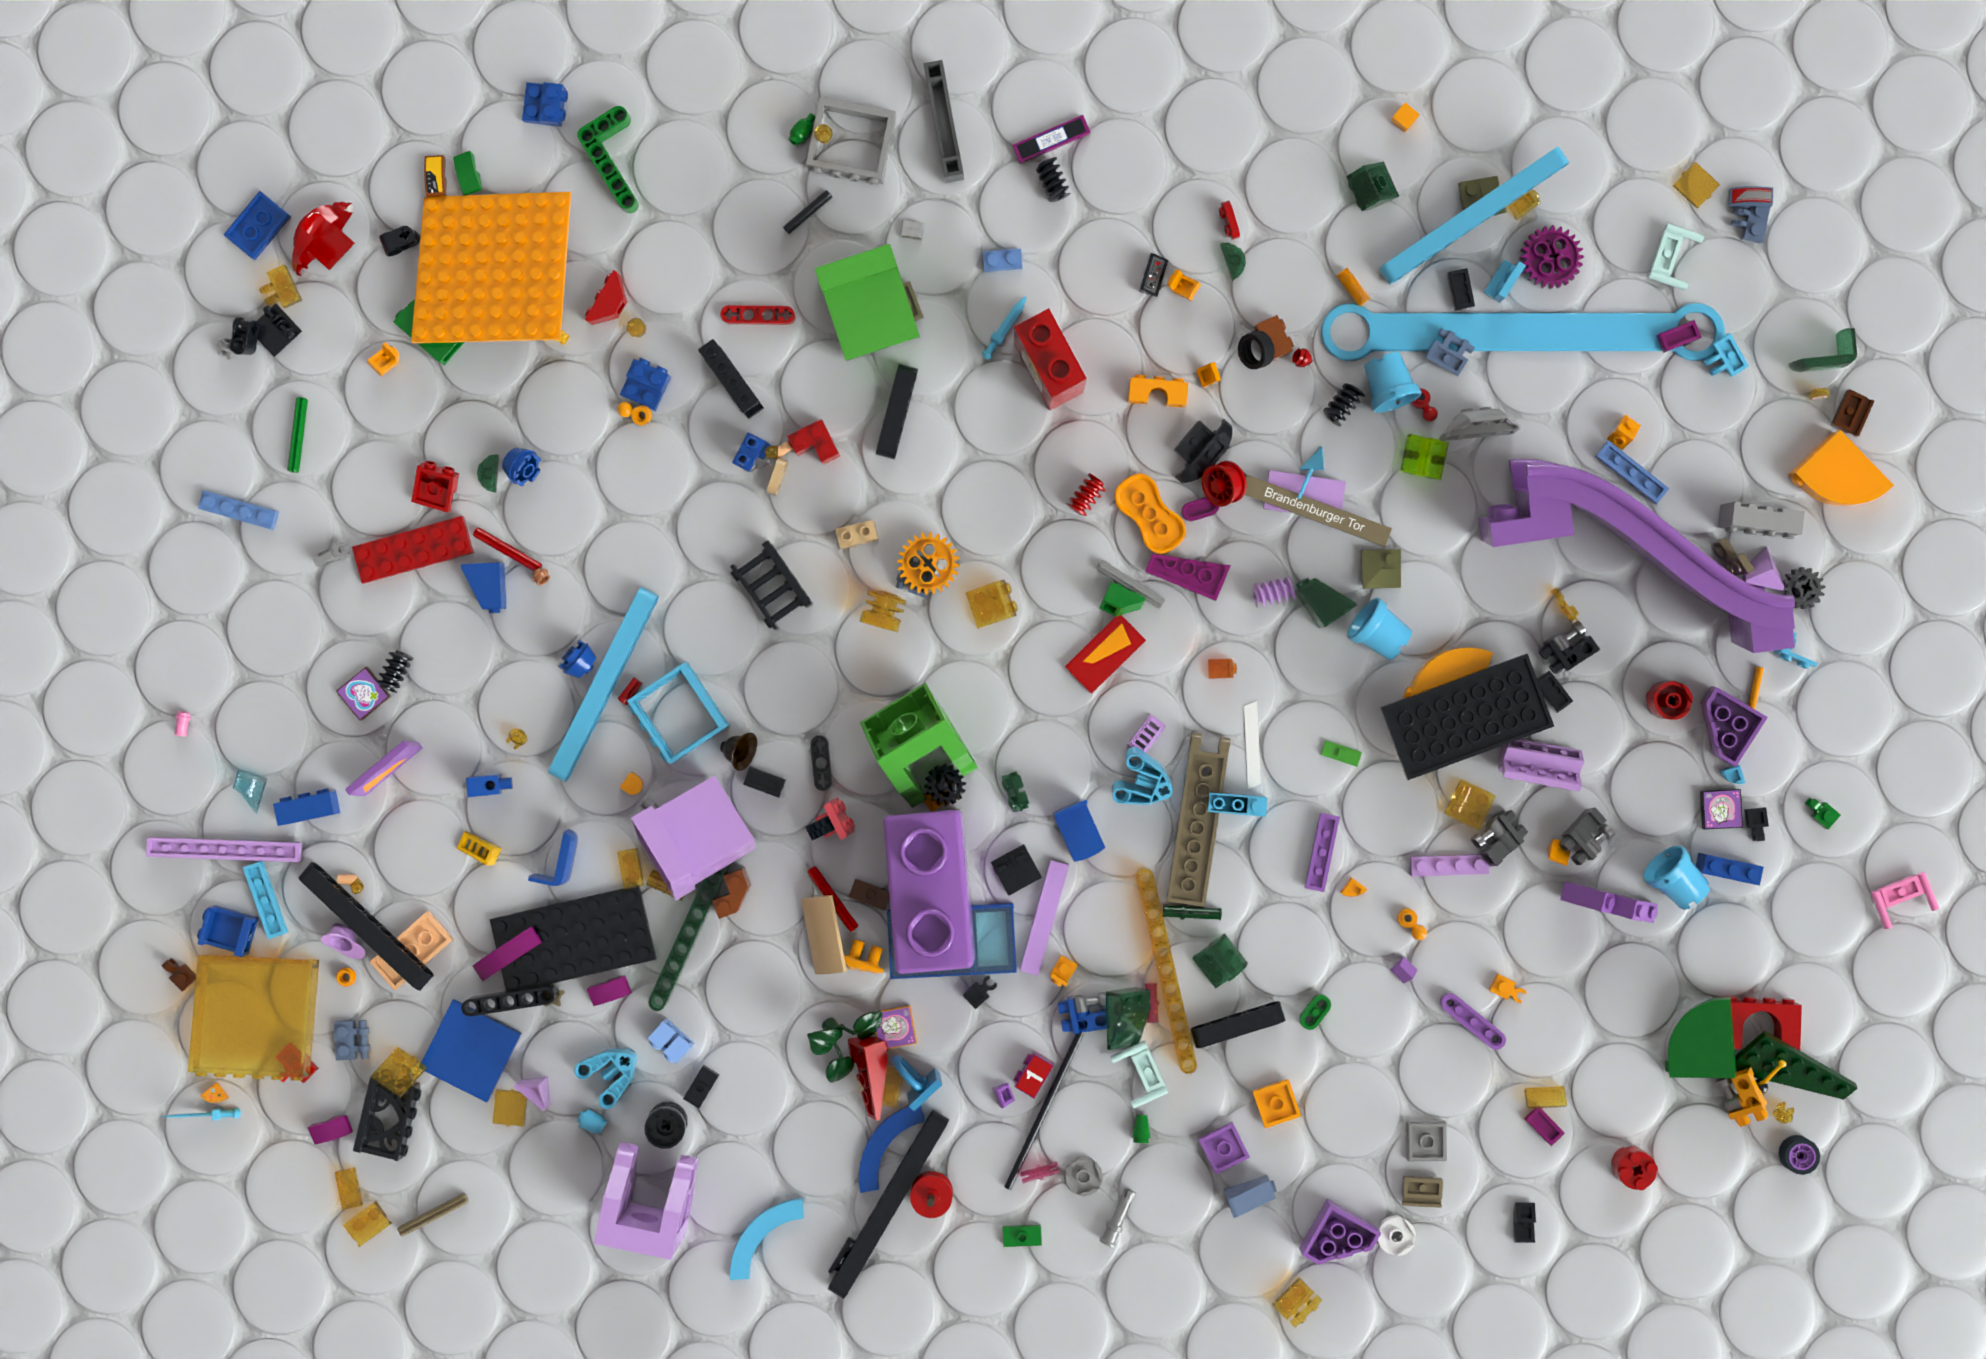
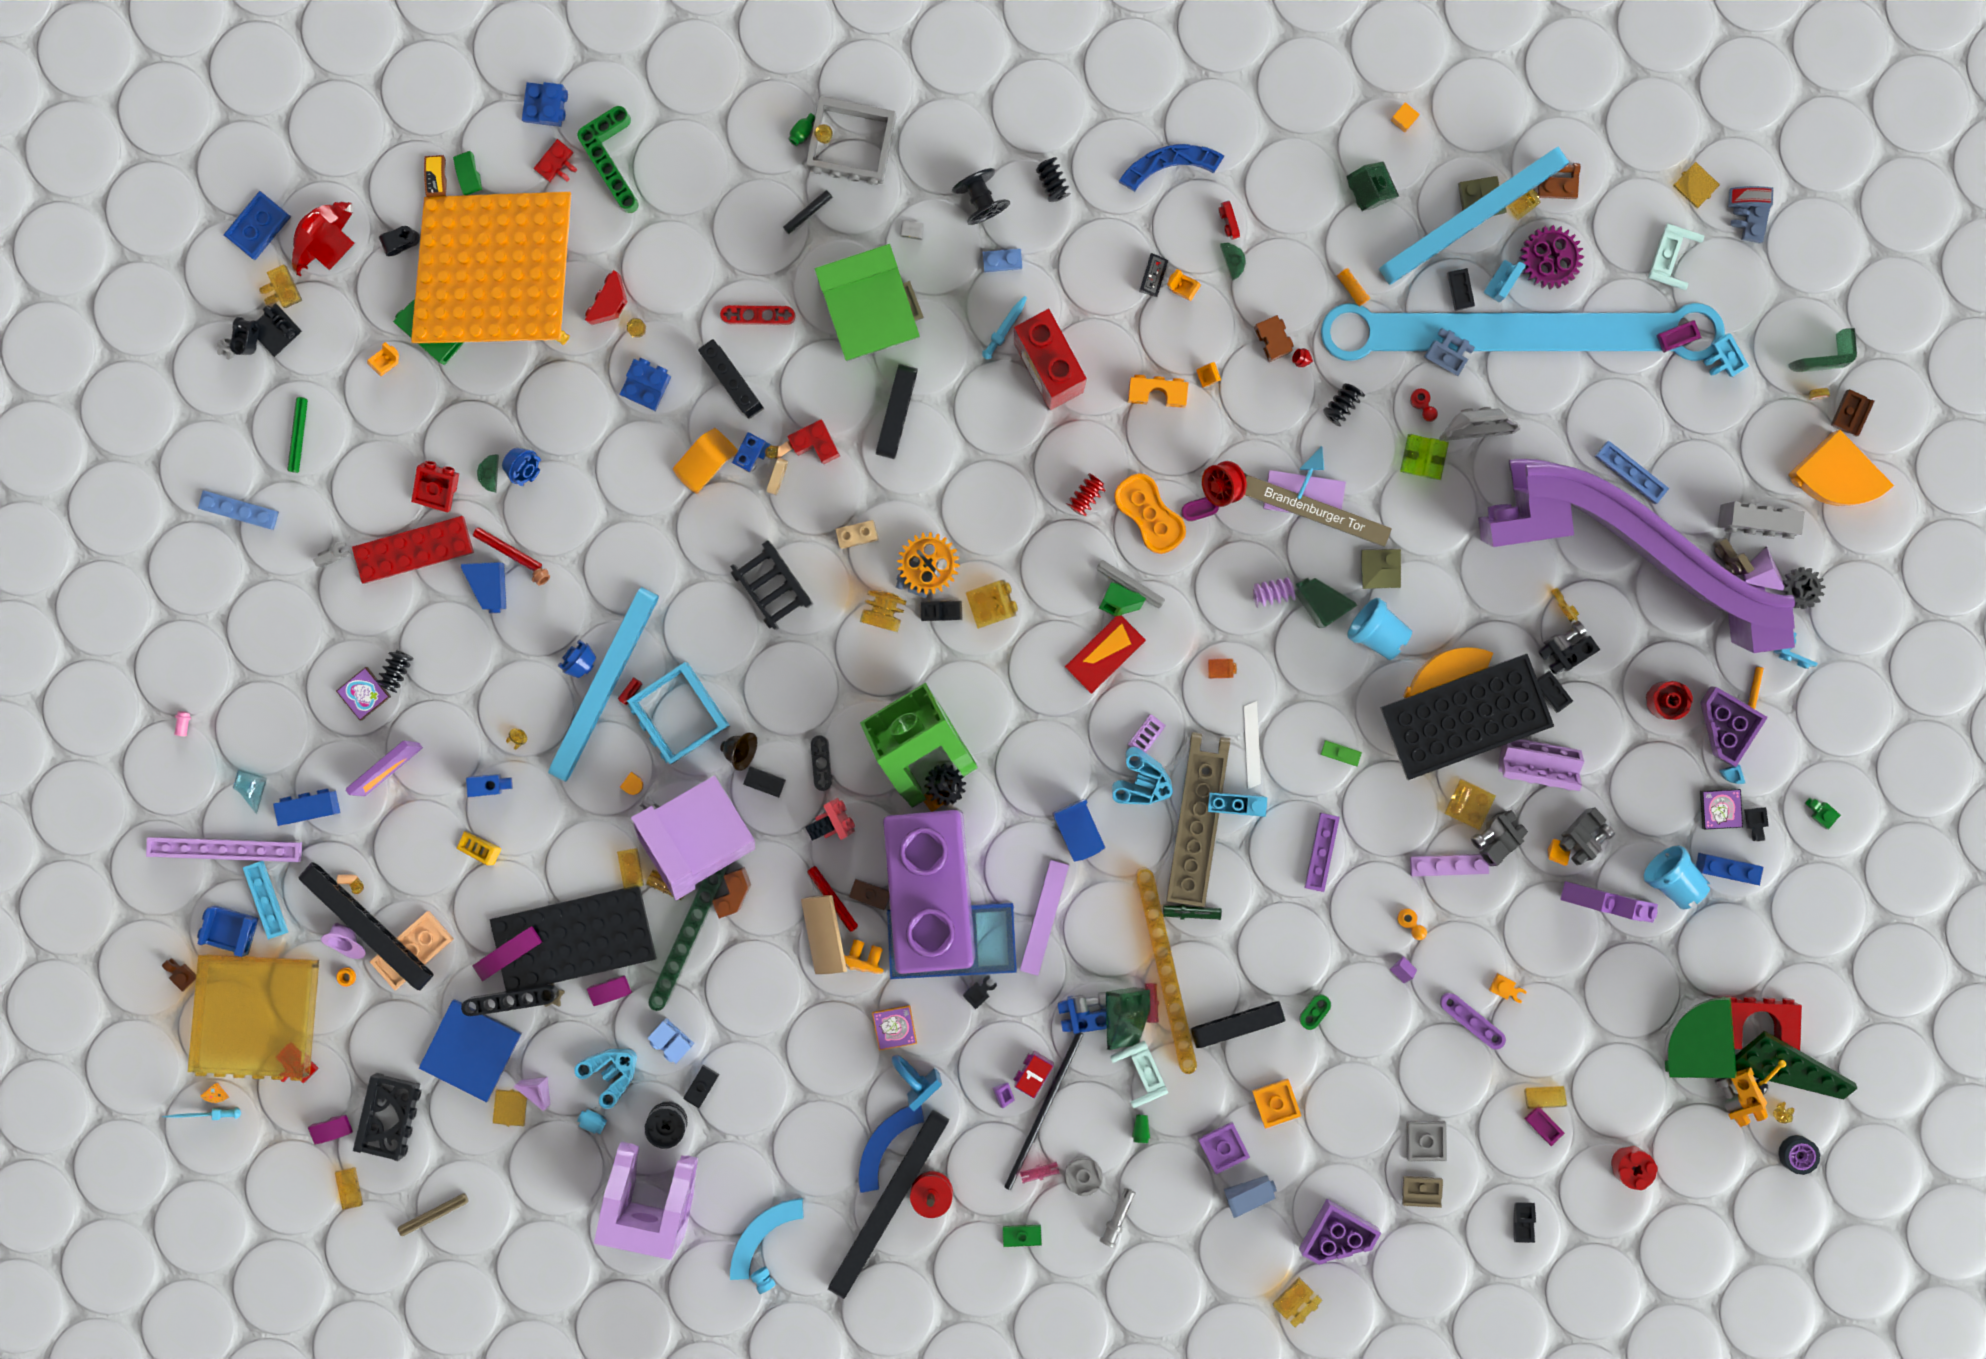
(345, 1040): sand blue plate -> none
(367, 1223): clear yellow plate -> none
(399, 1072): clear yellow plate -> none
(554, 160): none -> red hinge
(564, 862): blue piece -> none
(625, 410): light orange plate -> none
(704, 460): none -> light orange piece
(762, 1280): none -> medium azure wheel
(823, 1041): dark green plant -> none
(842, 1254): black wheel -> none
(871, 1061): red wedge -> none
(892, 1087): clear yellow plate -> none
(941, 611): none -> black slope
(943, 121): dark grey arch -> none
(980, 196): none -> black piece
(1011, 784): clear green hinge -> none
(1016, 869): black hinge -> none
(1051, 139): tile -> none
(1062, 971): light orange bracket -> none
(1170, 156): none -> blue tile
(1193, 575): magenta wing -> none
(1202, 449): black plate -> none
(1220, 961): clear green brick -> none
(1266, 346): black tyre -> none
(1353, 888): light orange tile -> none
(1390, 382): medium azure piece -> none
(1407, 1236): white plate -> none
(1561, 187): none -> dark orange plate
(1624, 432): light orange bracket -> none
(1900, 892): bright pink plate -> none

